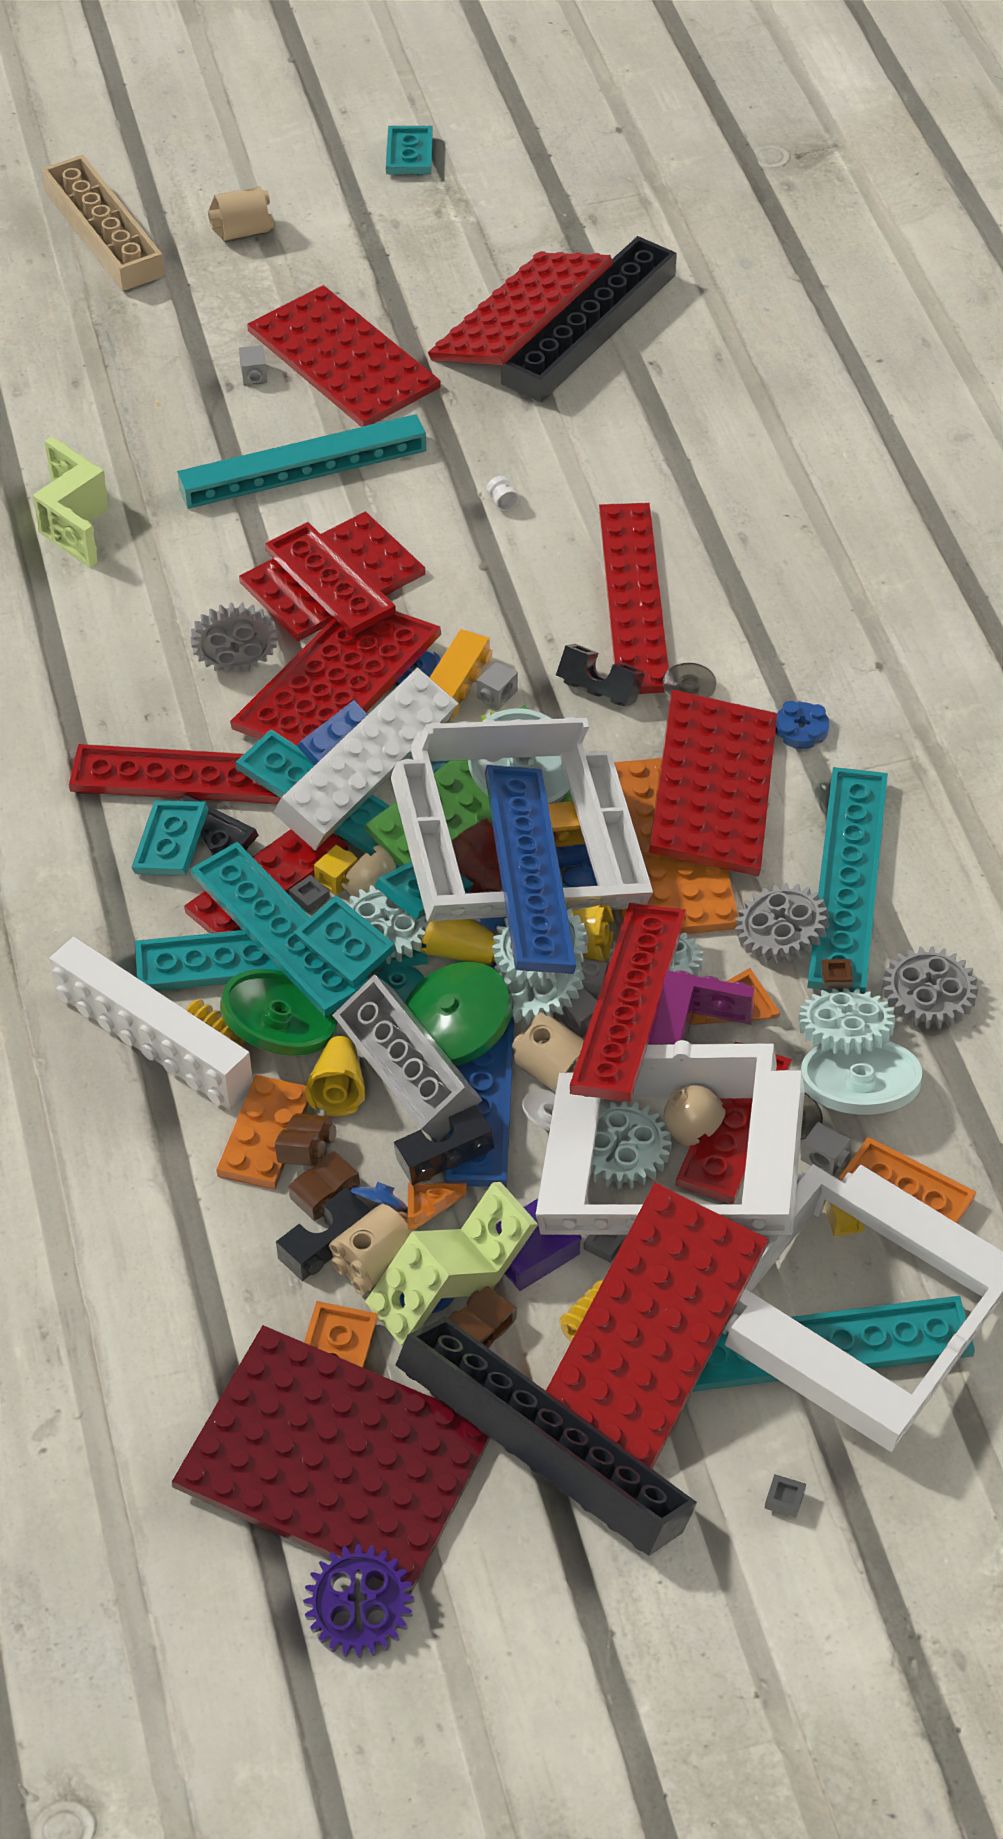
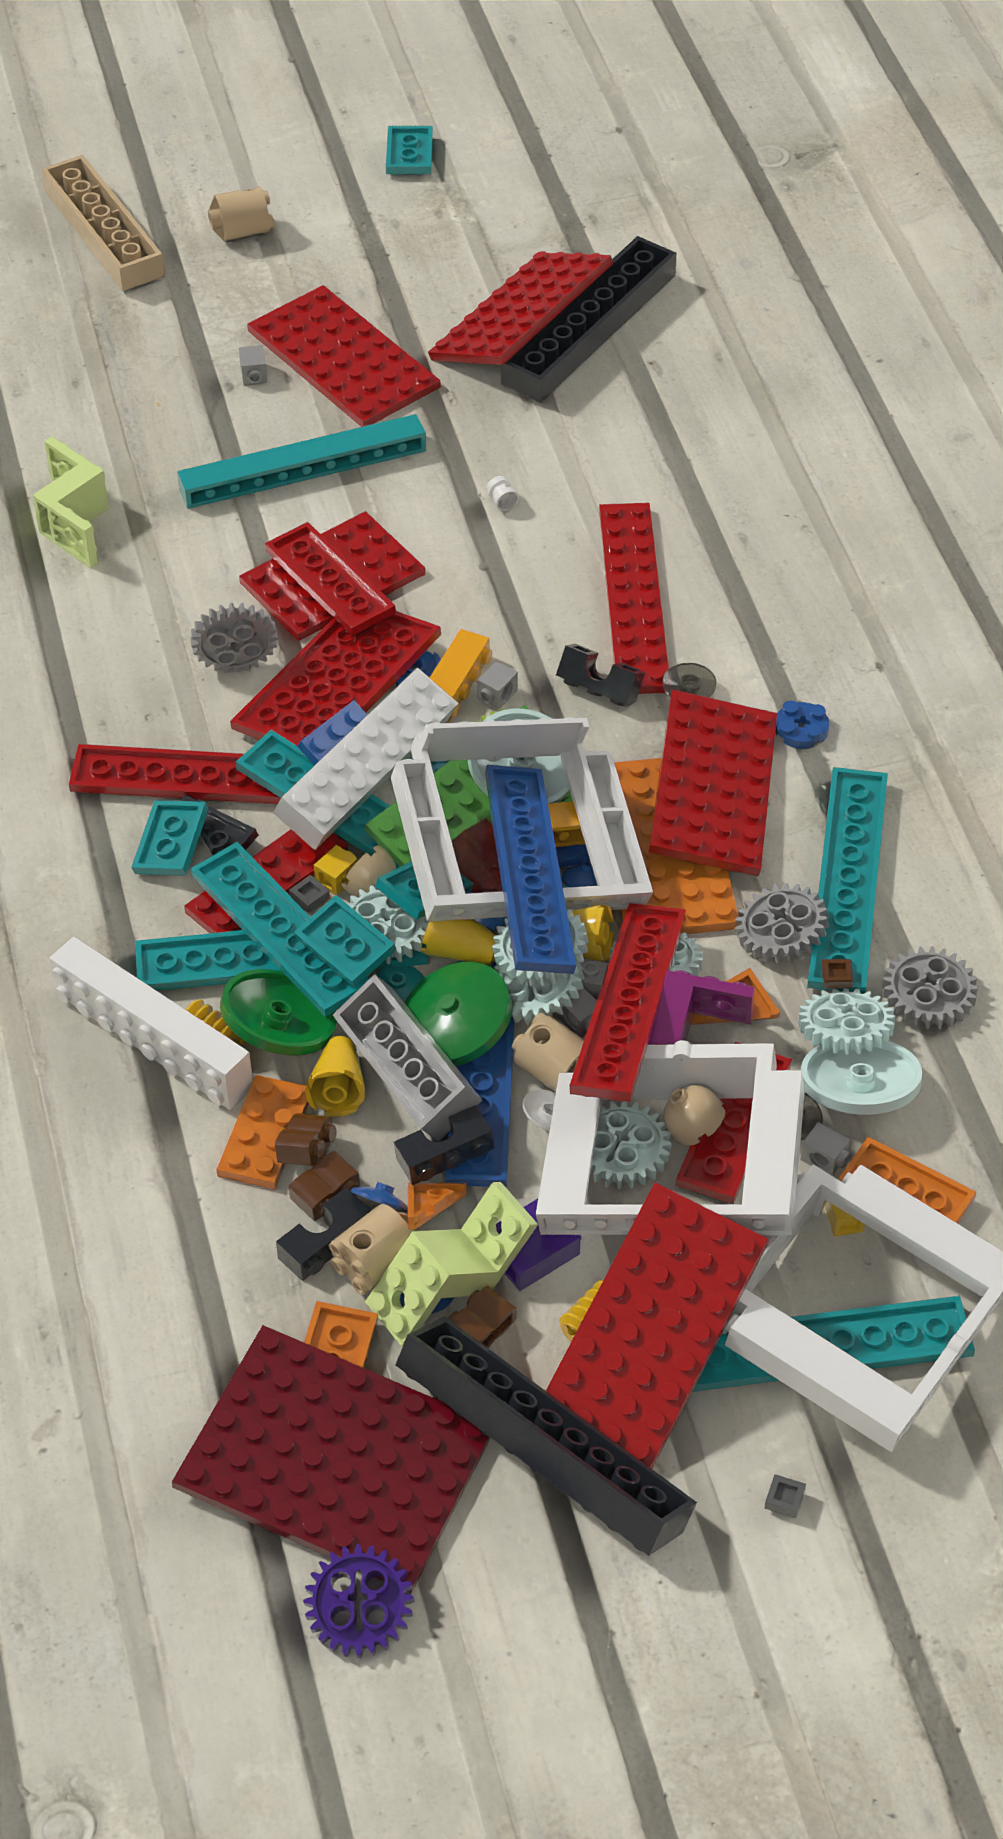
(604, 1245): dark grey plate -> none

